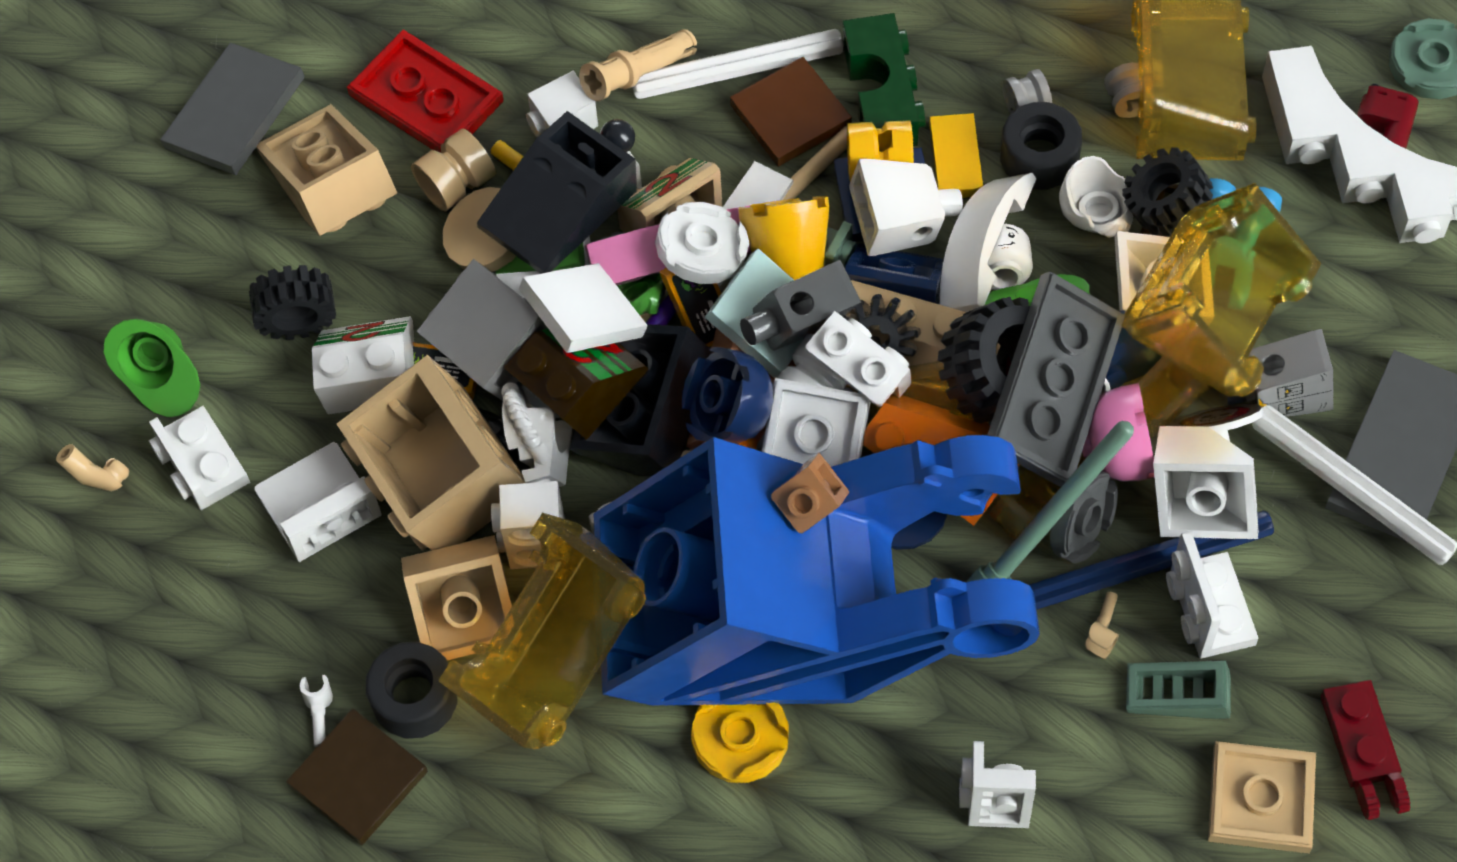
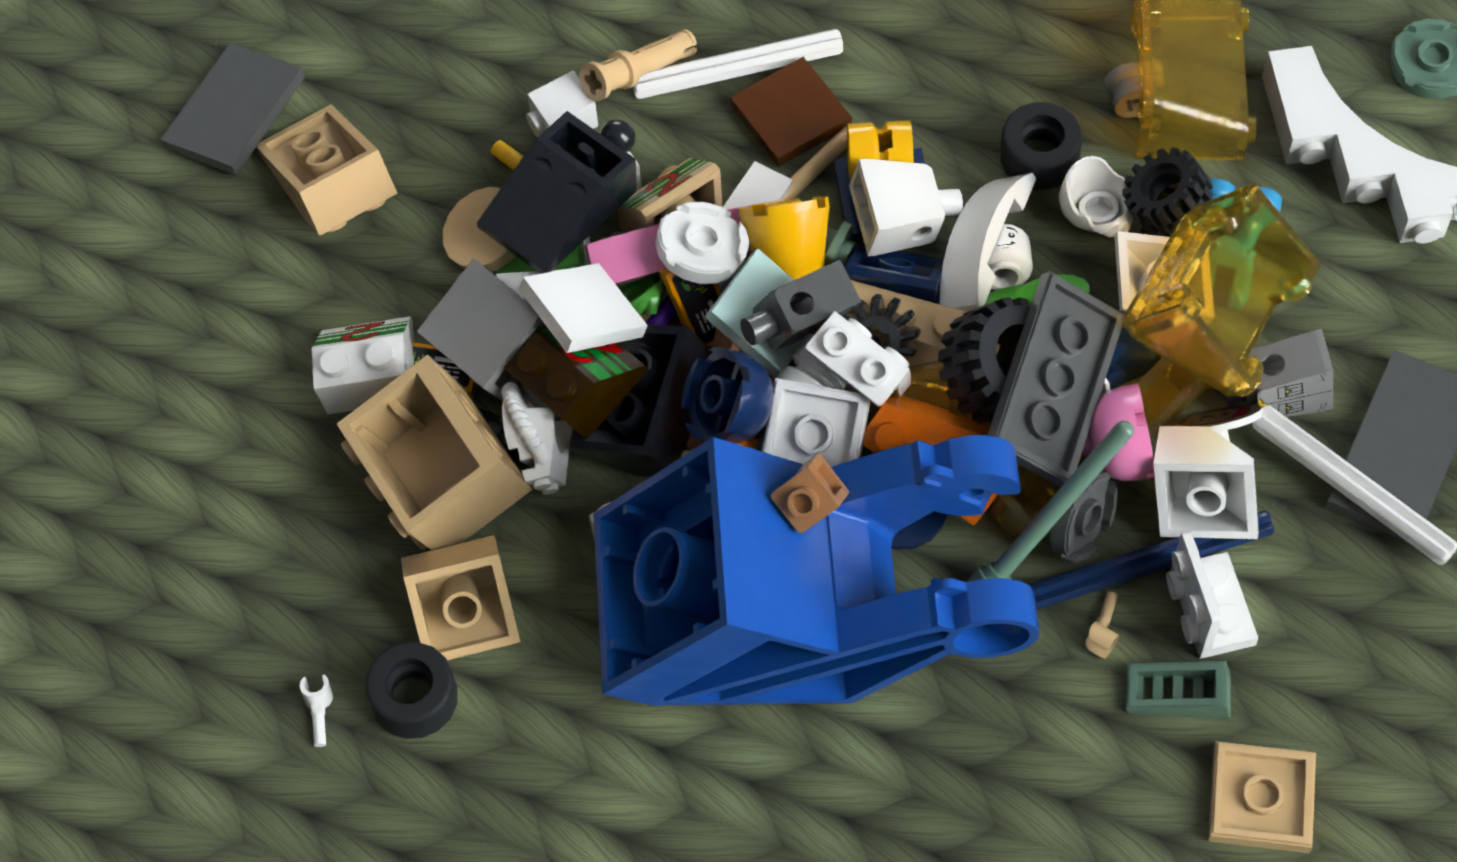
(88, 473): tan arm -> none
(153, 366): bright green piece -> none
(200, 456): white bracket -> none
(292, 302): black tyre -> none
(317, 501): white bracket -> none
(357, 776): dark brown tile -> none
(424, 91): red tile -> none
(458, 166): tan wheel -> none
(518, 513): white brick -> none
(551, 636): clear yellow windscreen -> none
(742, 752): yellow tile -> none
(878, 52): dark green arch -> none
(956, 153): yellow tile -> none
(996, 795): white bracket -> none
(1026, 90): light grey wheel -> none
(1365, 746): dark red hinge -> none
(1389, 113): dark red piece -> none

